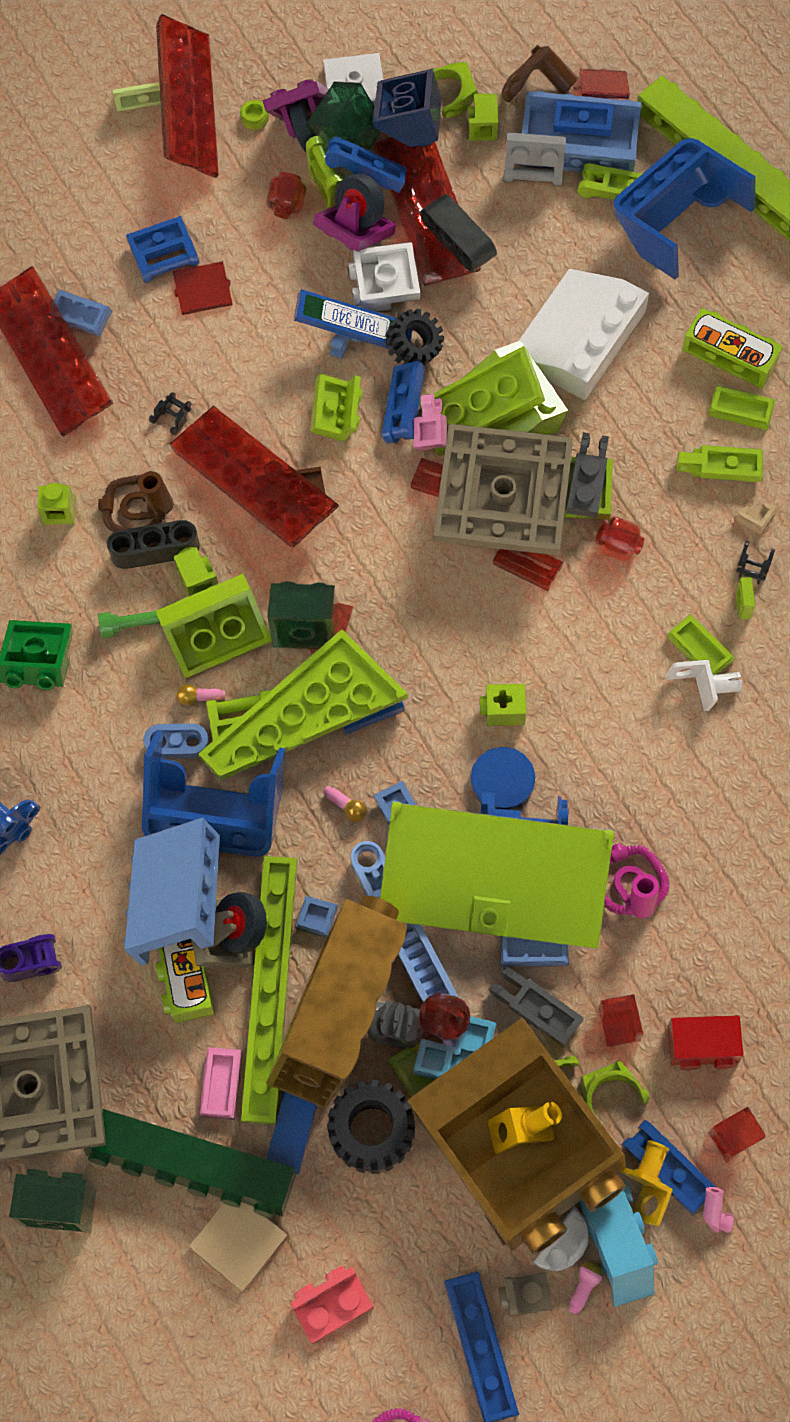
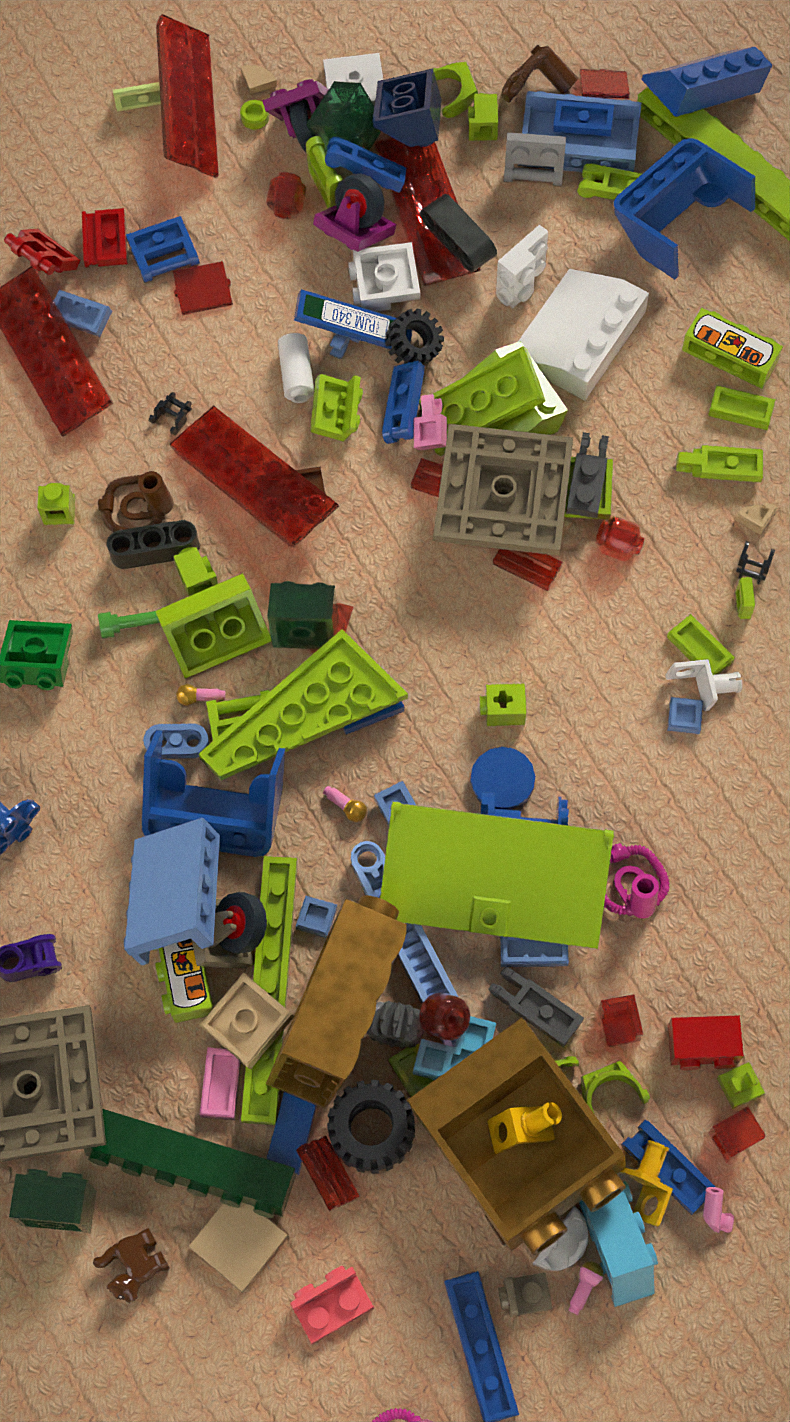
(42, 251): none -> red plate
(104, 238): none -> red plate
(139, 1266): none -> reddish brown animal
(247, 1021): none -> tan tile
(258, 78): none -> tan tile
(296, 367): none -> white brick
(331, 1173): none -> clear red tile
(520, 266): none -> white plate
(685, 715): none -> medium blue tile
(709, 80): none -> blue slope
(740, 1085): none -> lime tile

